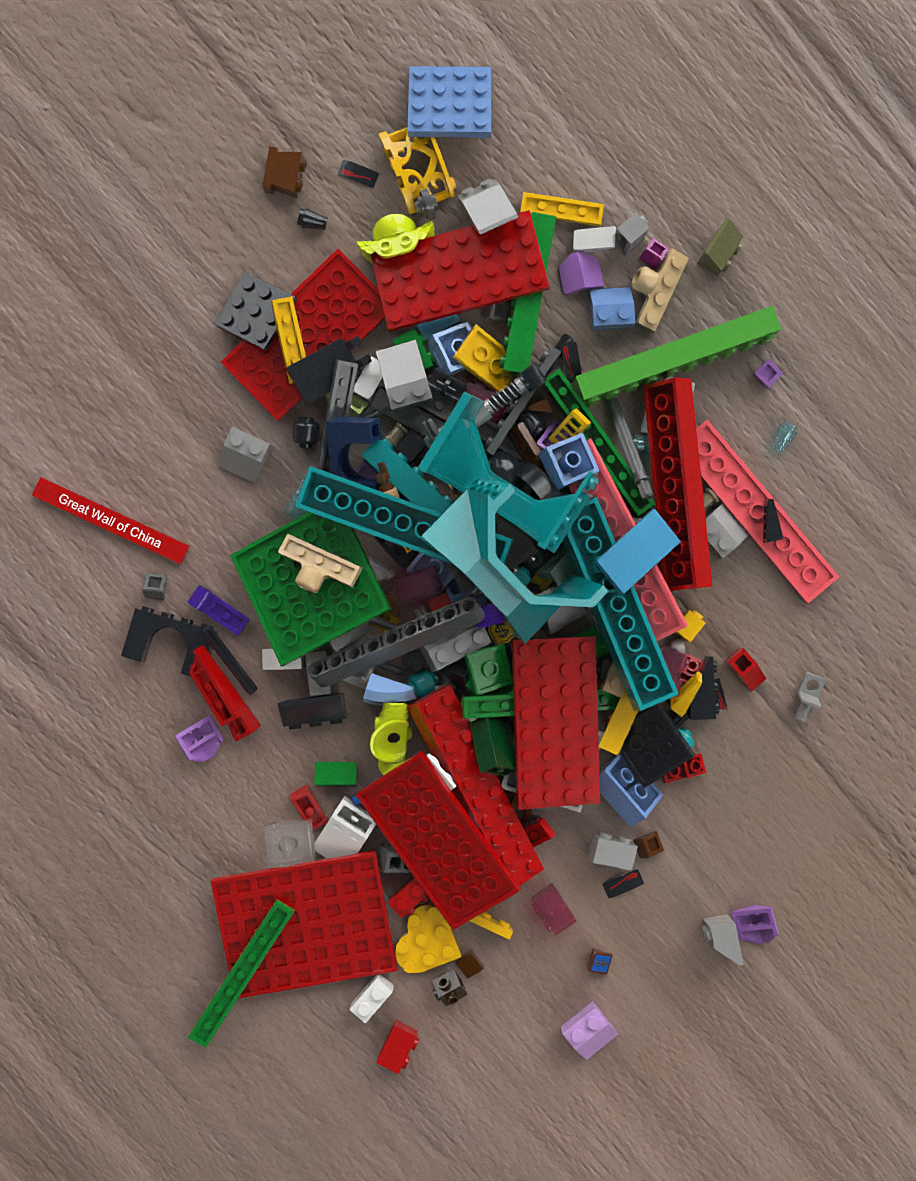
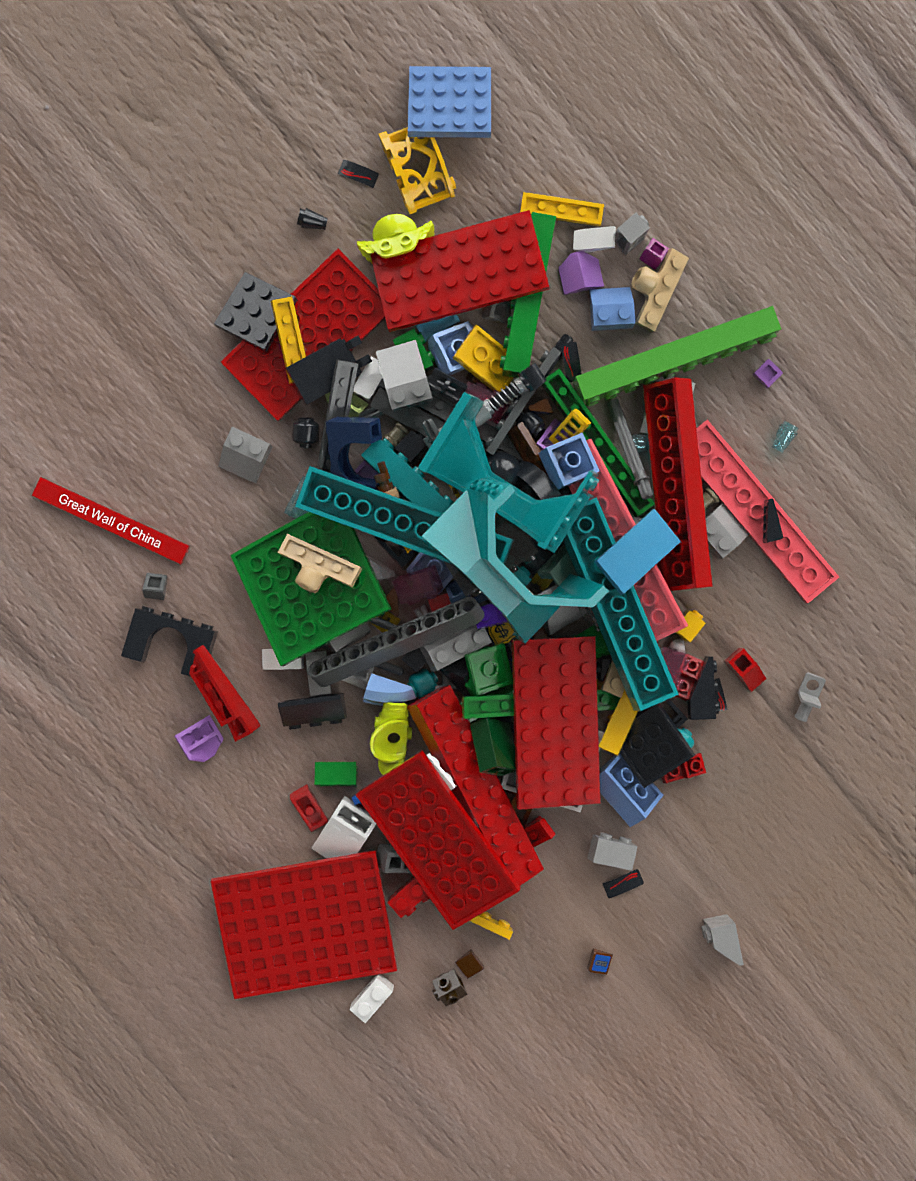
(218, 610): dark purple plate -> none
(229, 660): black axle -> none
(241, 973): green plate -> none
(284, 172): reddish brown hips -> none
(289, 843): clear slope -> none
(397, 1047): red brick -> none
(426, 204): dark grey plate -> none
(427, 942): yellow plate -> none
(486, 206): slope -> none
(553, 909): clear pink brick -> none
(588, 1030): lavender slope -> none
(648, 845): reddish brown slope -> none
(687, 693): yellow slope -> none
(721, 248): olive slope -> none
(755, 924): medium lavender slope -> none

